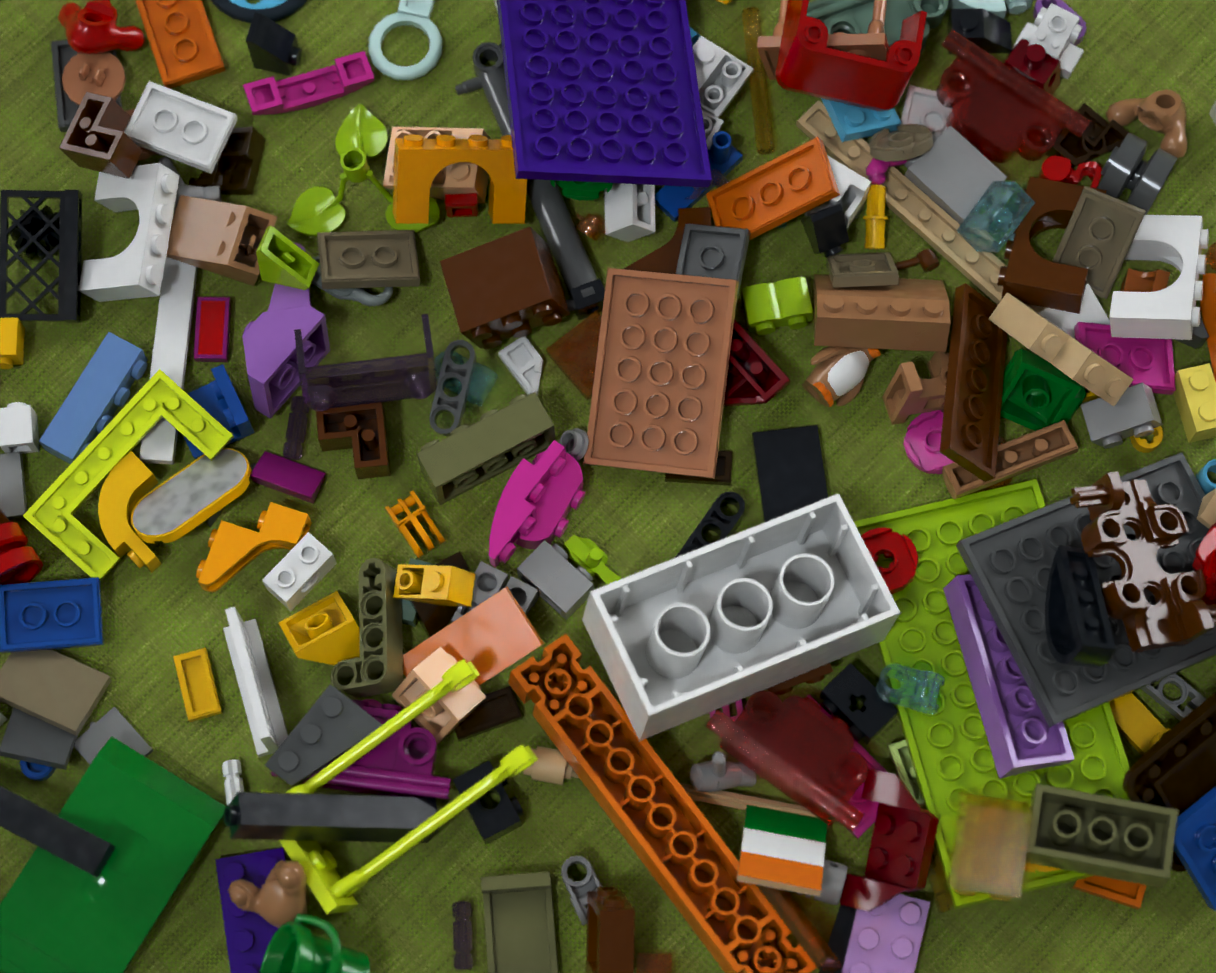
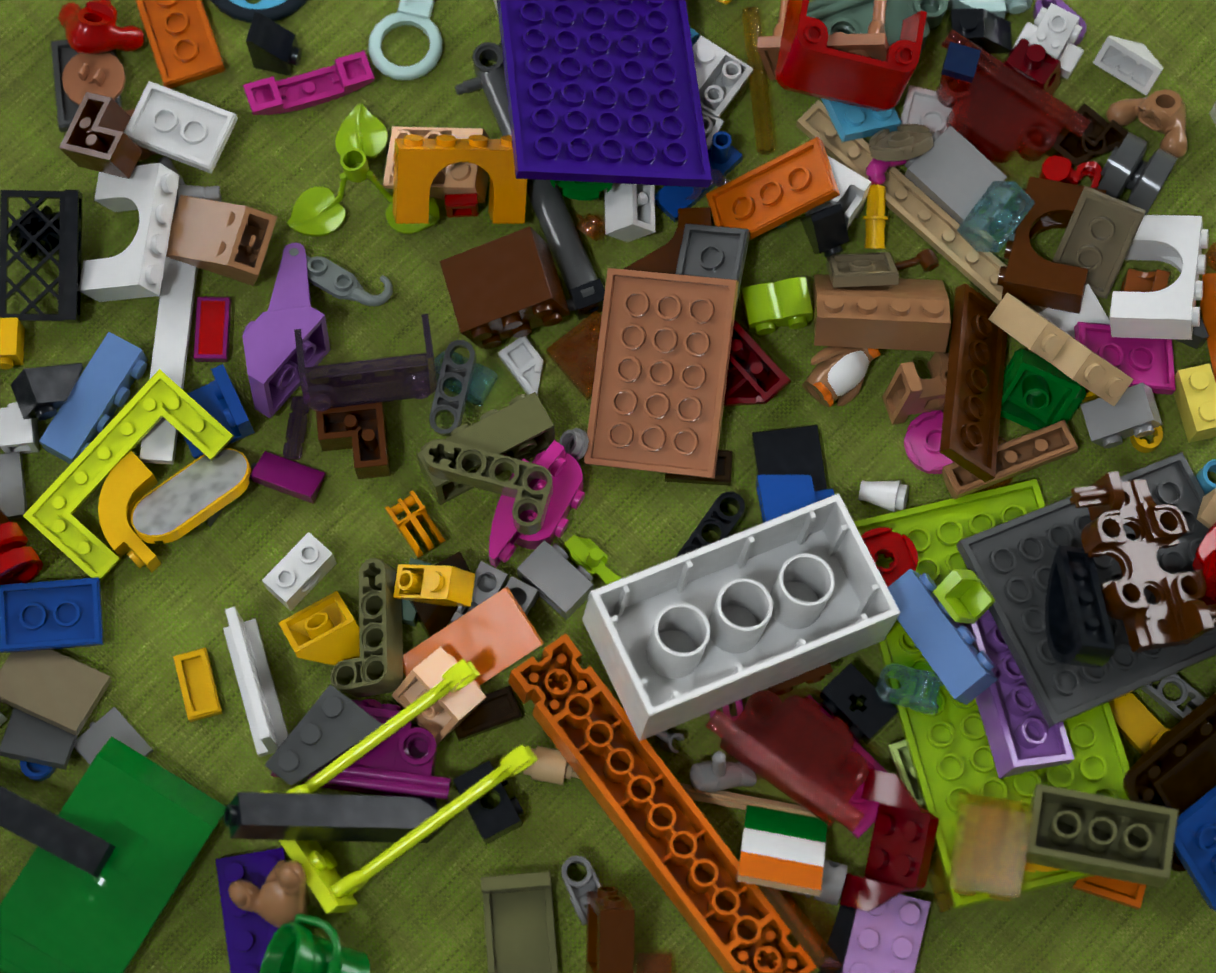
(44, 389): none -> black slope
(233, 782): white axle -> none
(237, 164): dark brown slope -> none
(237, 546): light orange arch -> none
(284, 262): lime slope -> none
(368, 259): dark tan tile -> none
(462, 935): axle -> none
(486, 478): none -> olive beam
(666, 740): none -> light grey hand
(786, 493): none -> blue torso
(885, 494): none -> white cone
(940, 638): none -> medium blue brick
(960, 62): none -> dark blue tile
(964, 596): none -> lime panel
(1129, 63): none -> white slope

